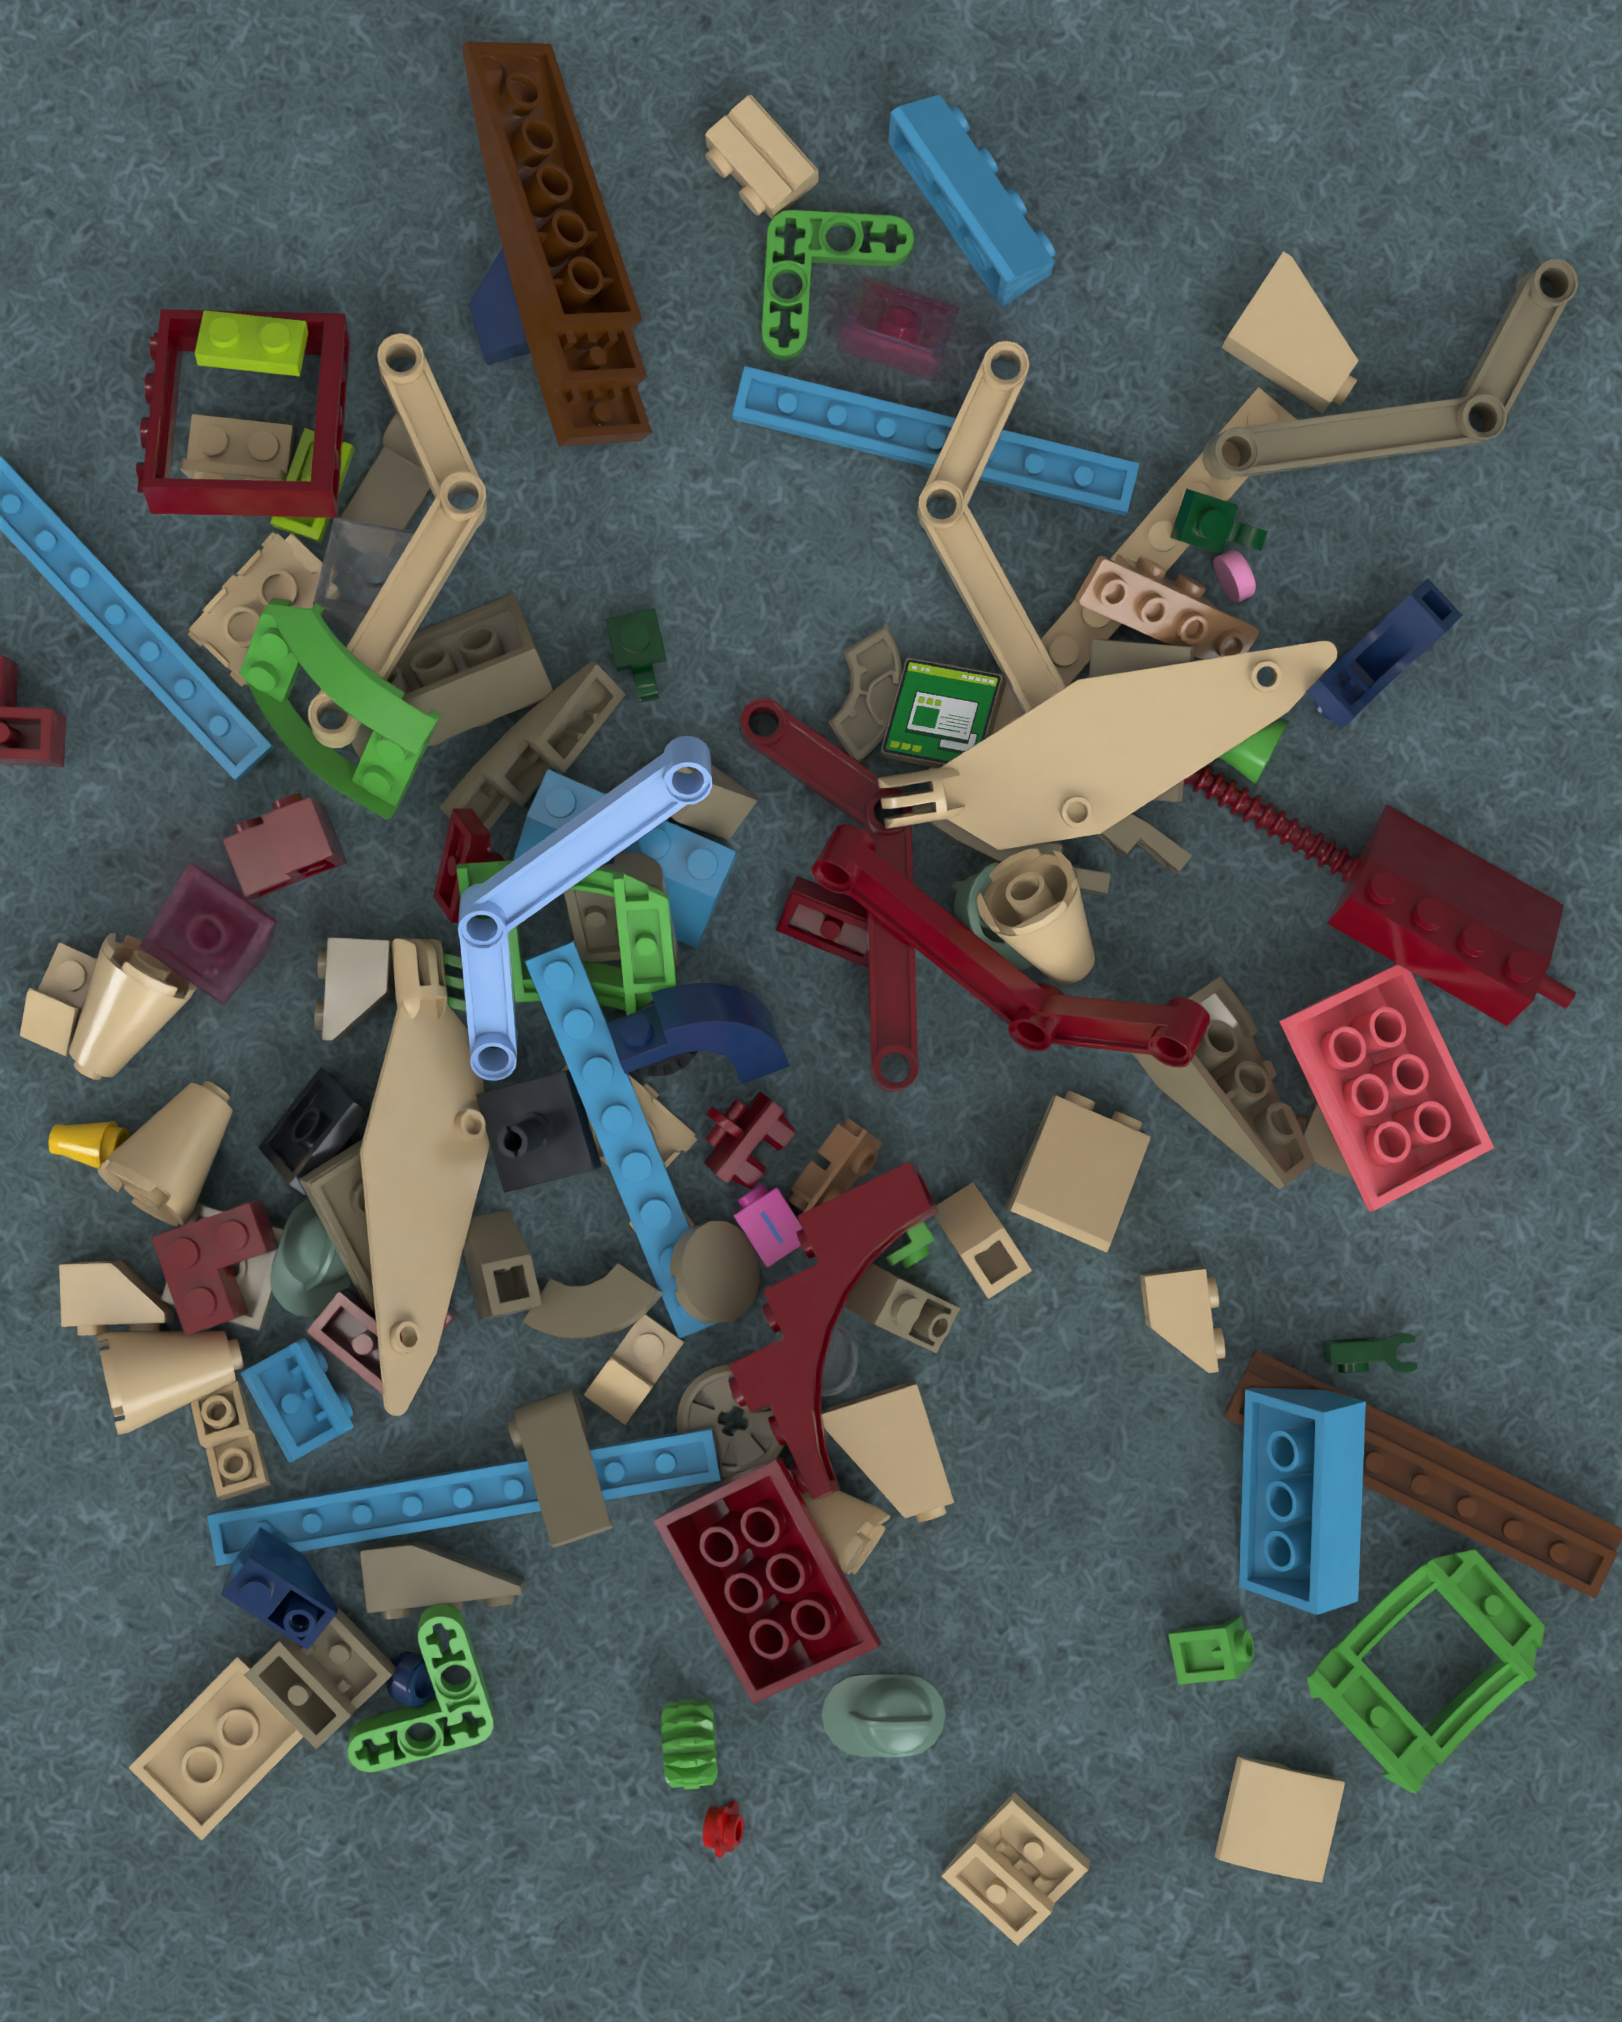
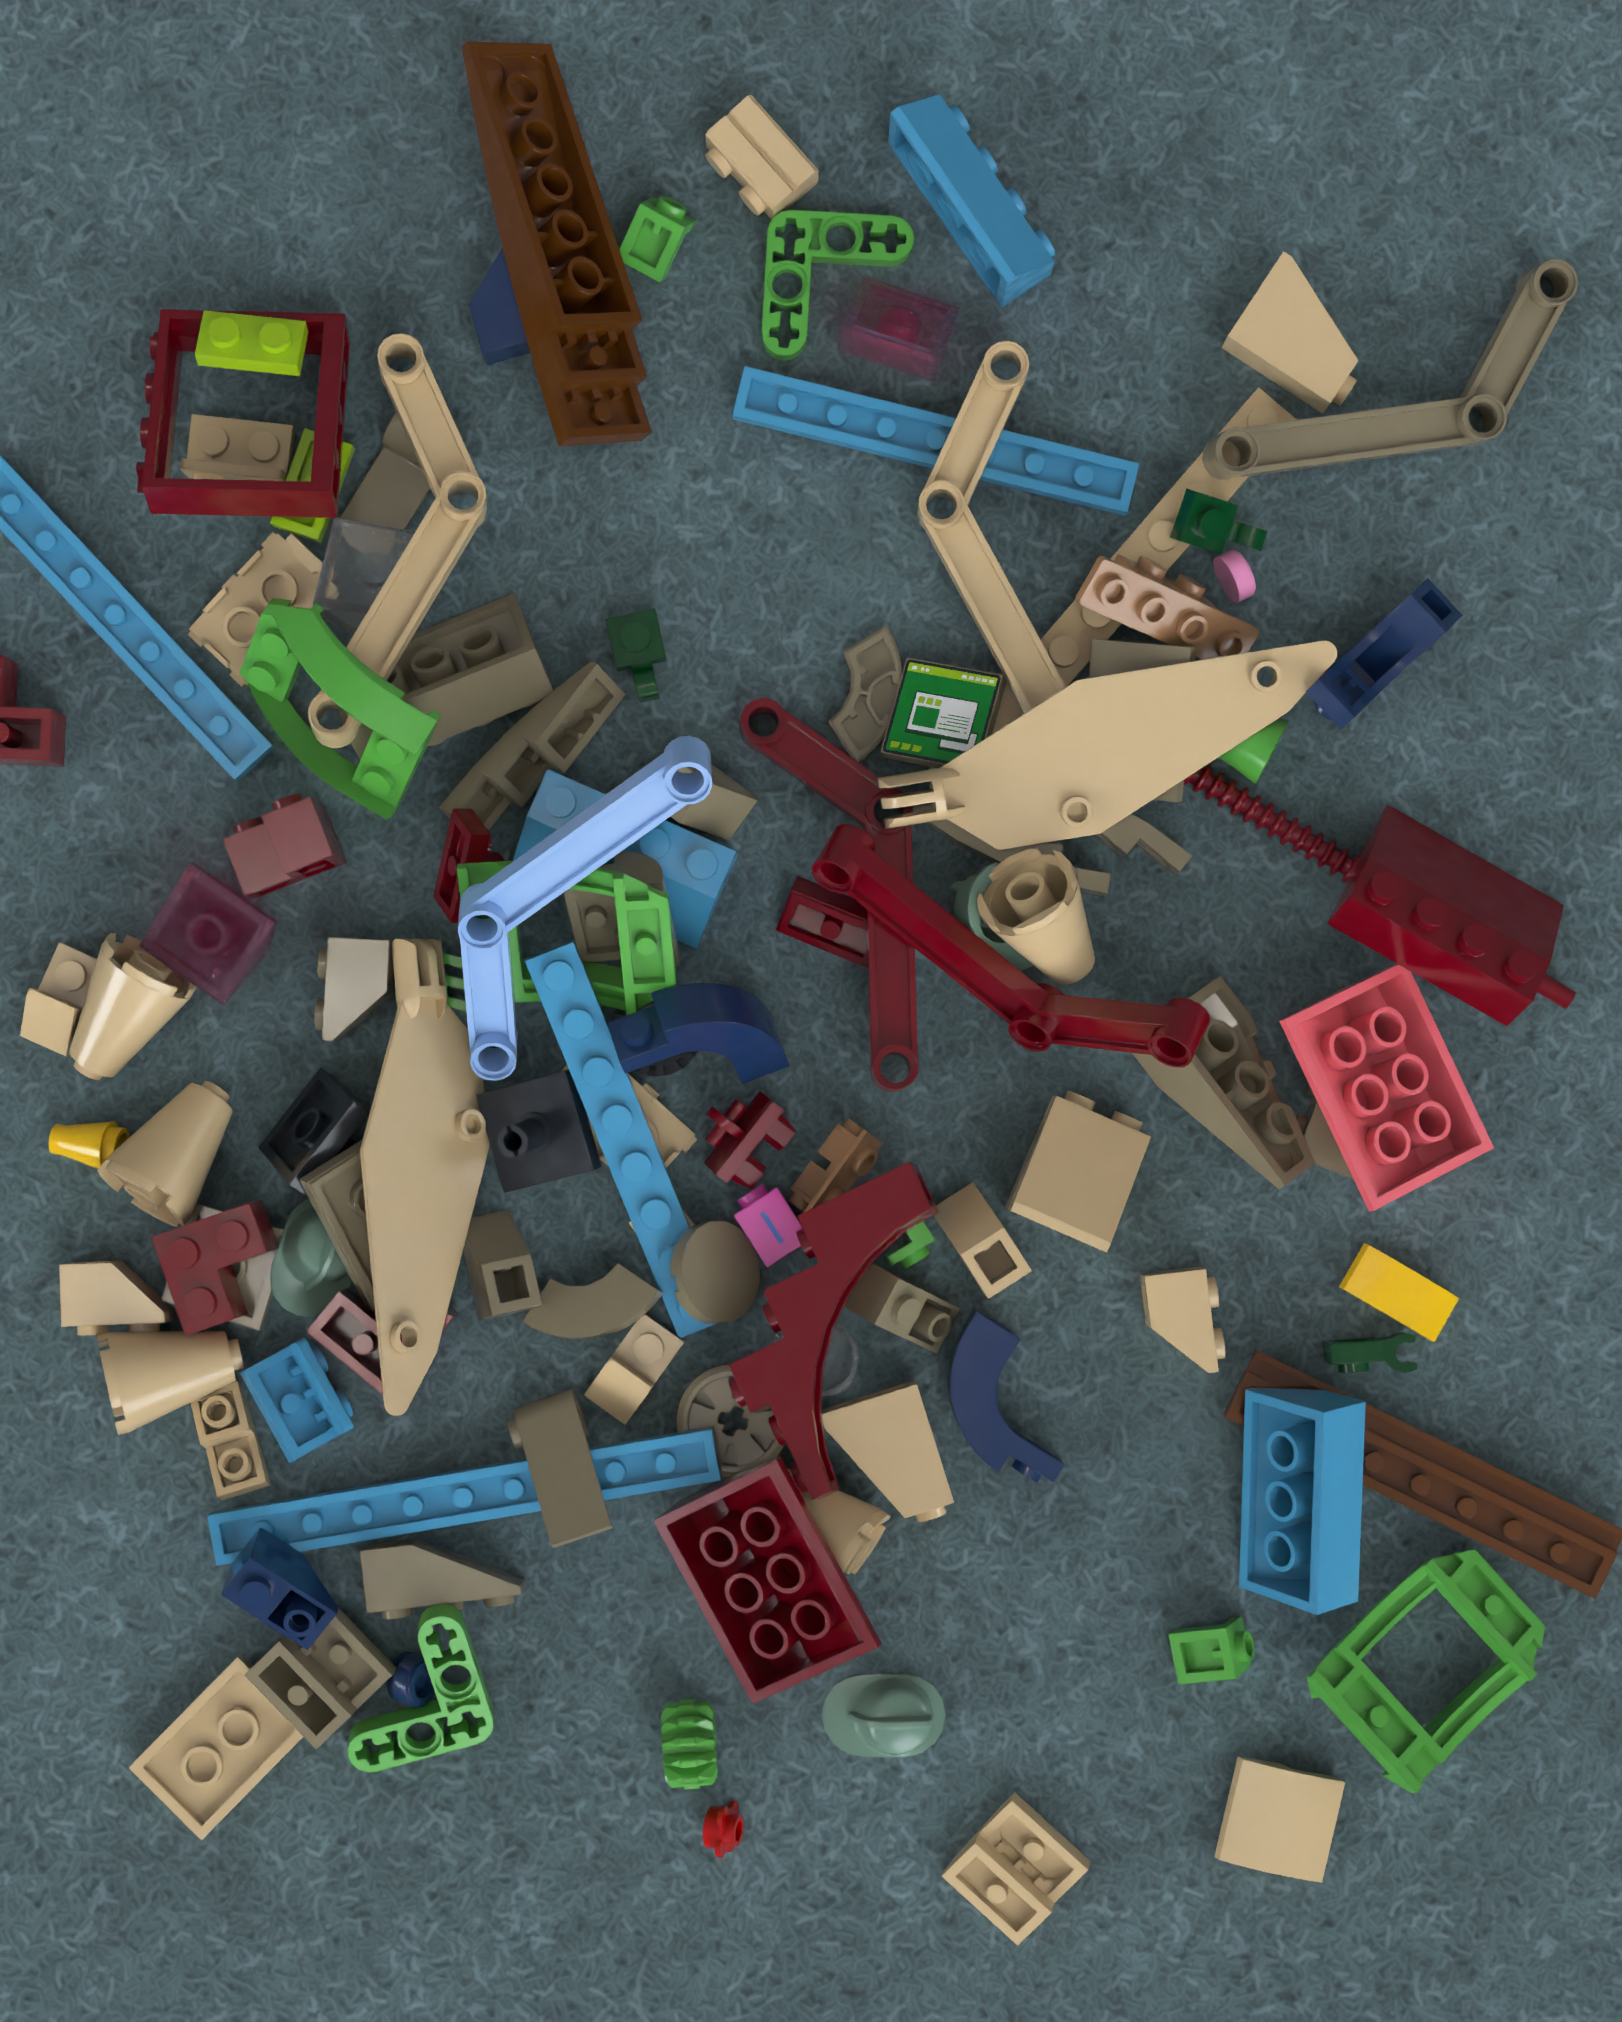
(655, 236): none -> bright green bracket
(972, 1386): none -> dark blue arch
(1399, 1292): none -> yellow slope

